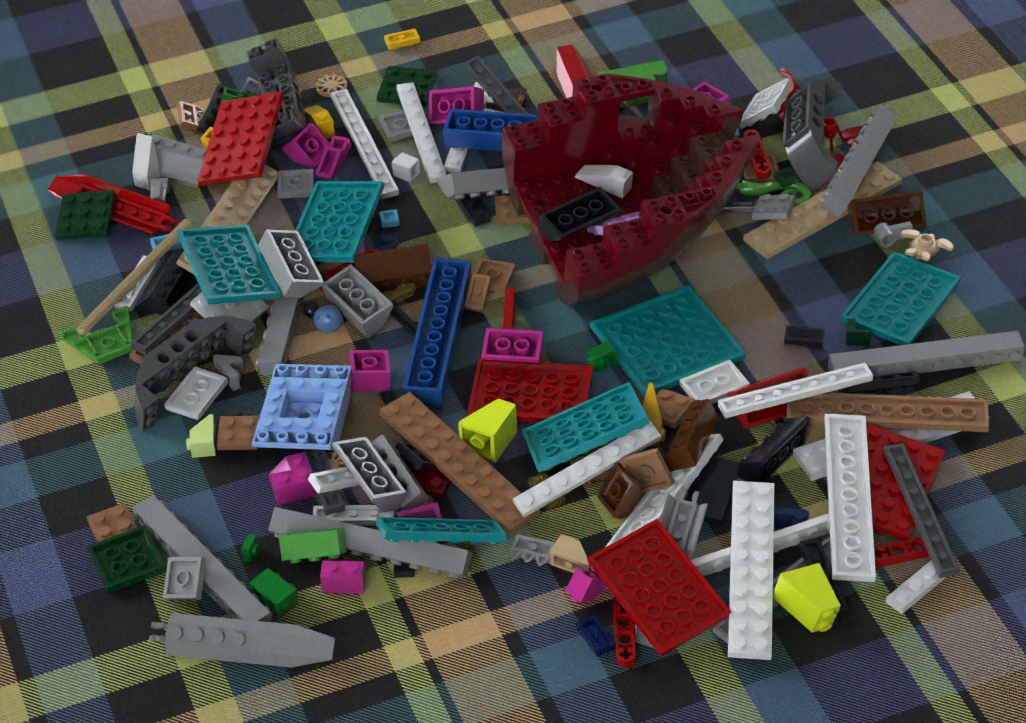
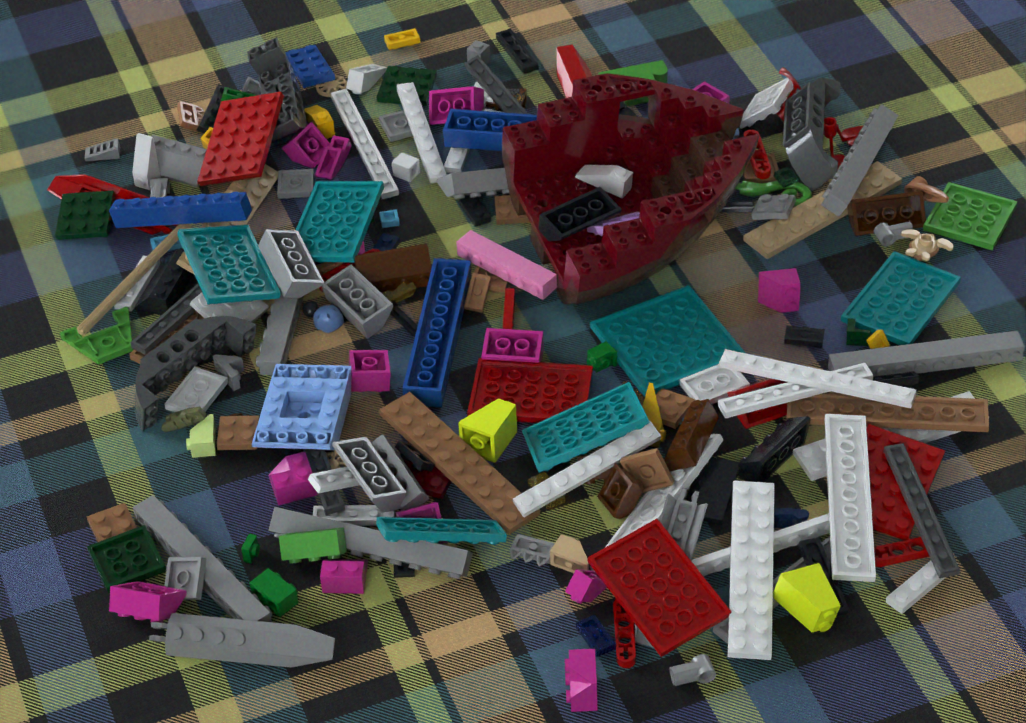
(103, 151): none -> light grey slope
(145, 601): none -> dark pink slope
(180, 209): none -> blue brick
(183, 419): none -> olive hinge
(310, 66): none -> blue plate
(364, 77): none -> white slope
(480, 49): none -> light grey brick
(507, 264): none -> bright pink brick
(517, 51): none -> black plate
(581, 676): none -> dark pink slope
(698, 669): none -> light grey piece
(779, 289): none -> dark pink slope
(818, 378): none -> white plate
(878, 340): none -> yellow plate
(930, 193): none -> nougat piece
(970, 216): none -> bright green plate

